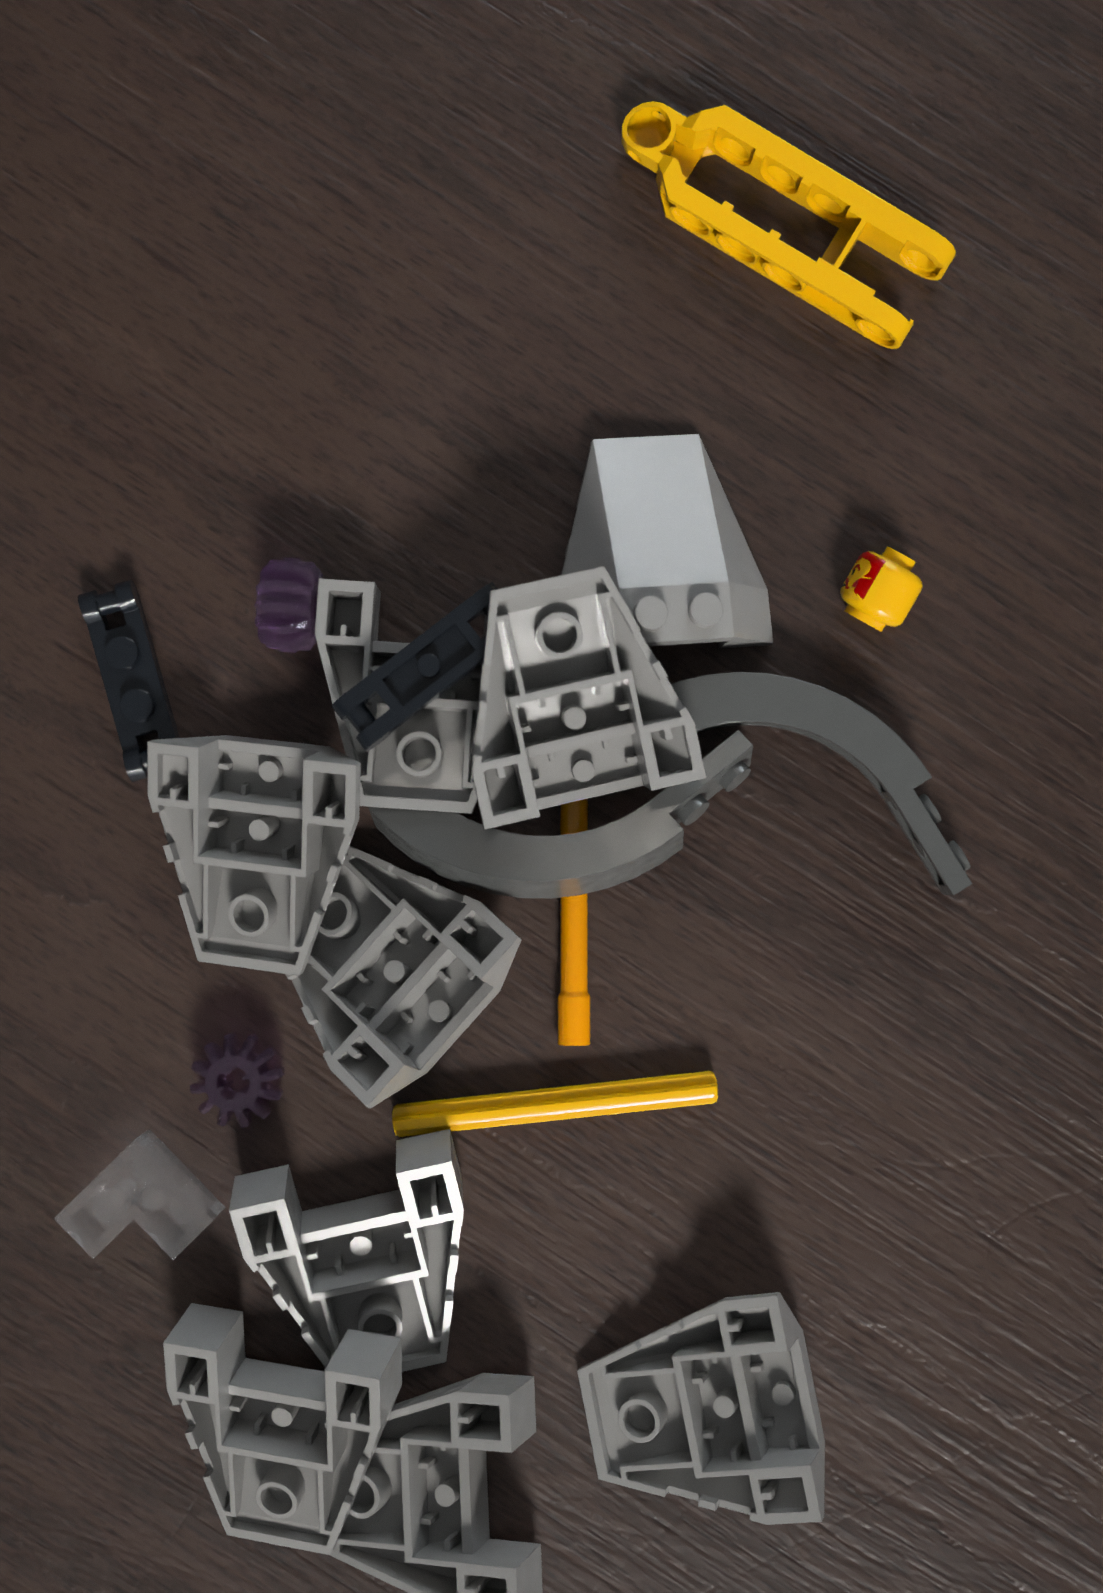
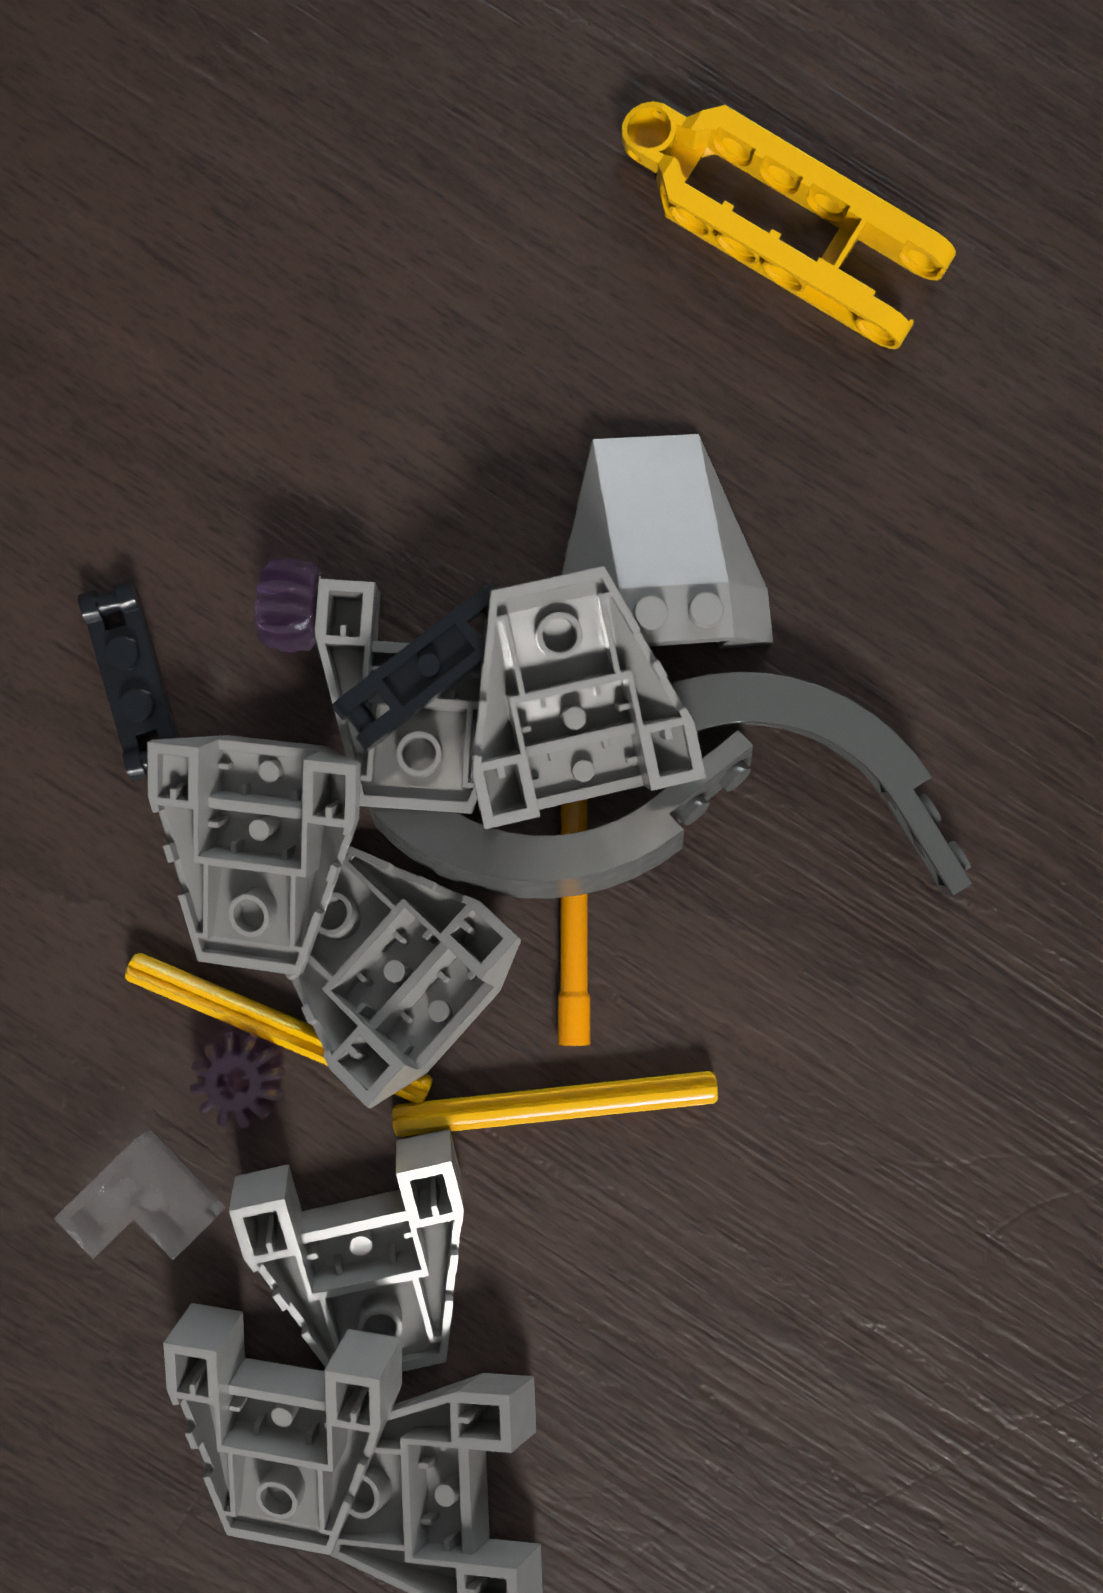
(241, 1013): none -> yellow axle
(714, 1412): light grey wedge -> none
(881, 588): yellow head -> none

